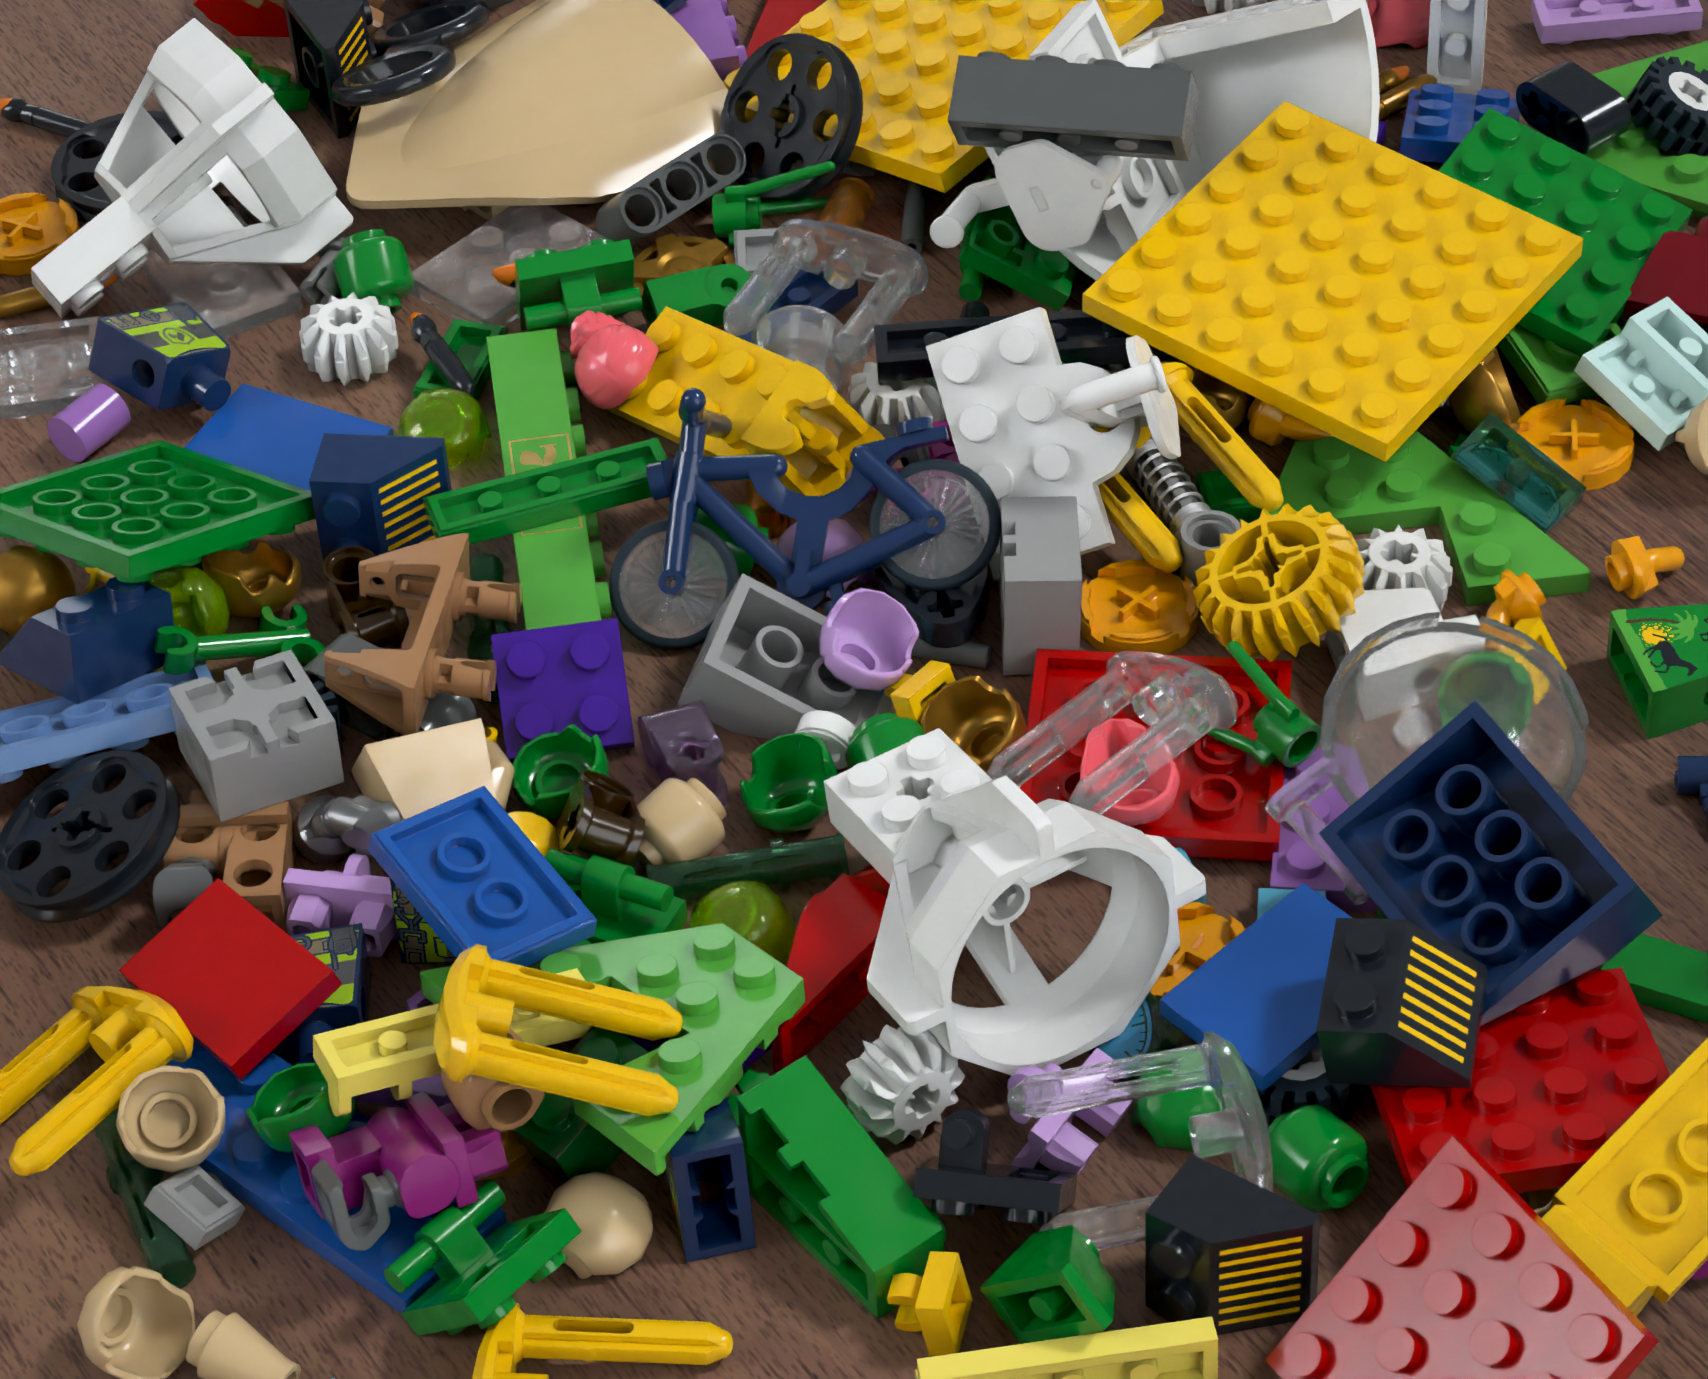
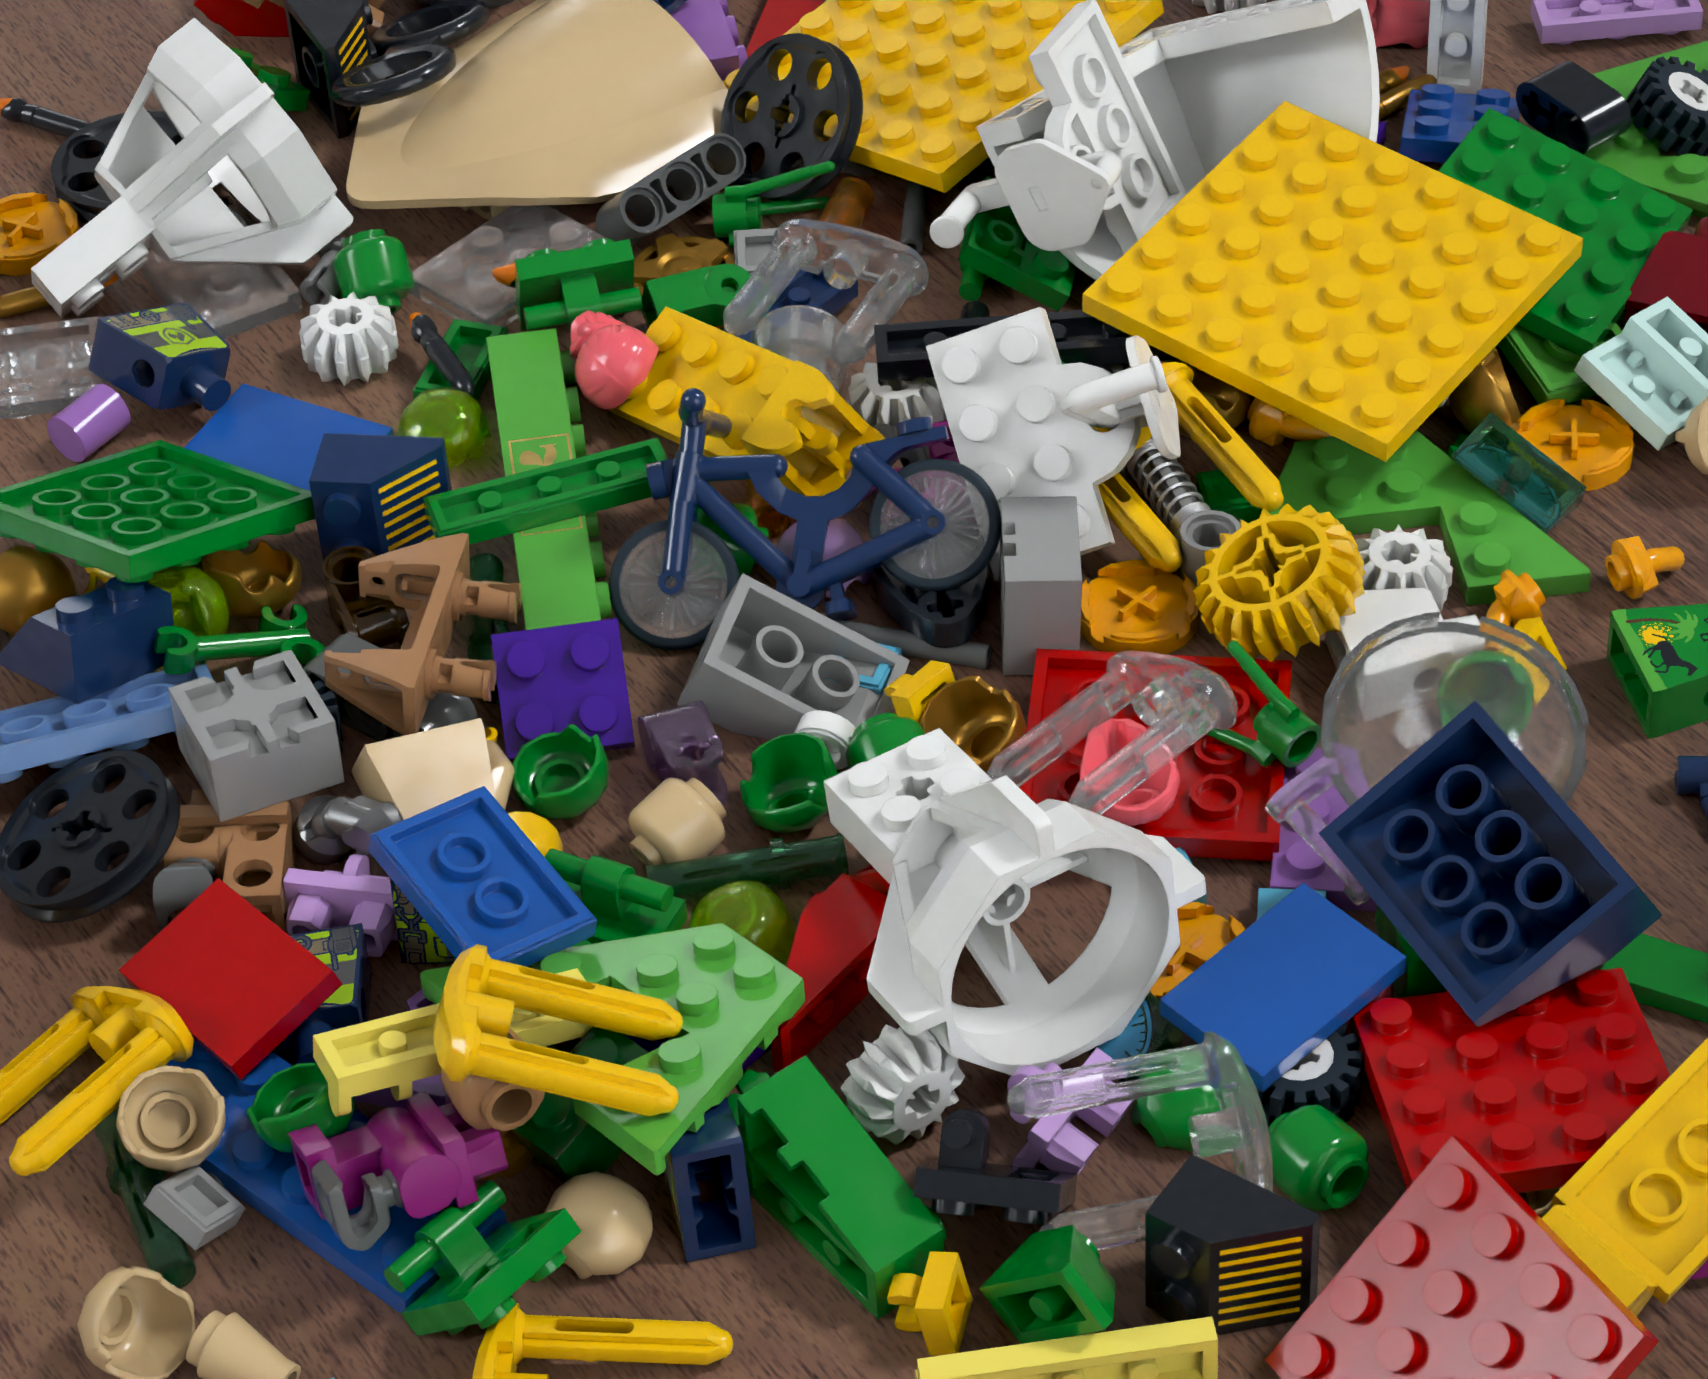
(601, 819): dark brown piece -> none
(868, 639): lavender hair -> none
(1074, 105): dark grey brick -> none
(1399, 1007): black slope -> none

